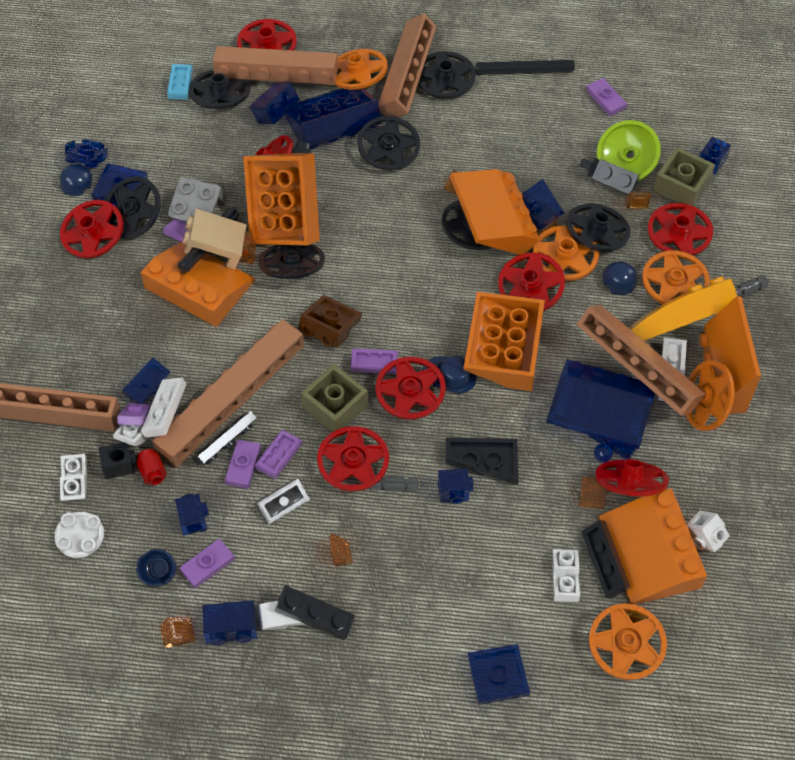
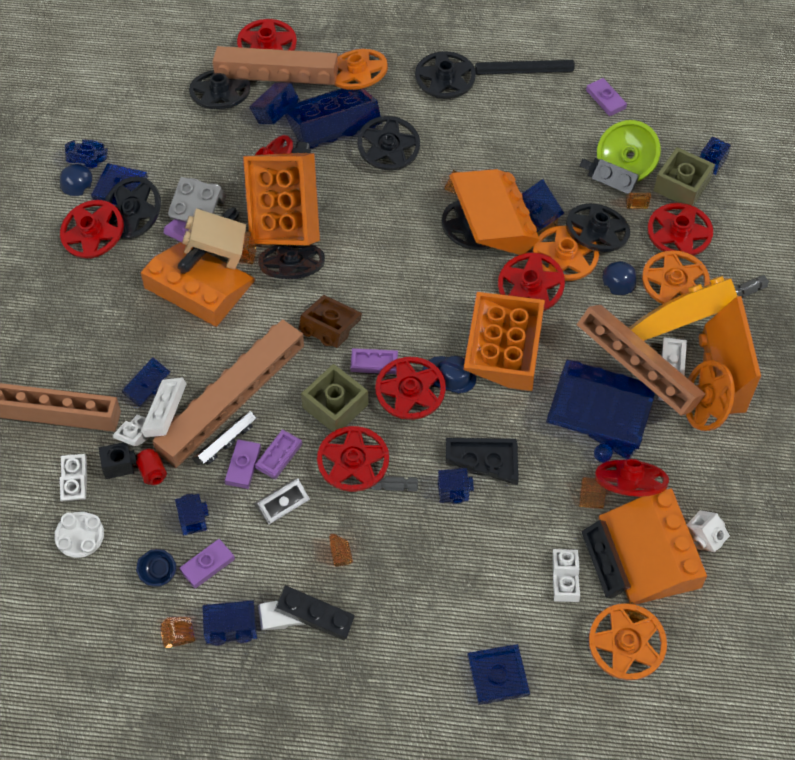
(134, 414): medium lavender plate -> none
(179, 81): medium azure plate -> none
(407, 66): nougat brick -> none

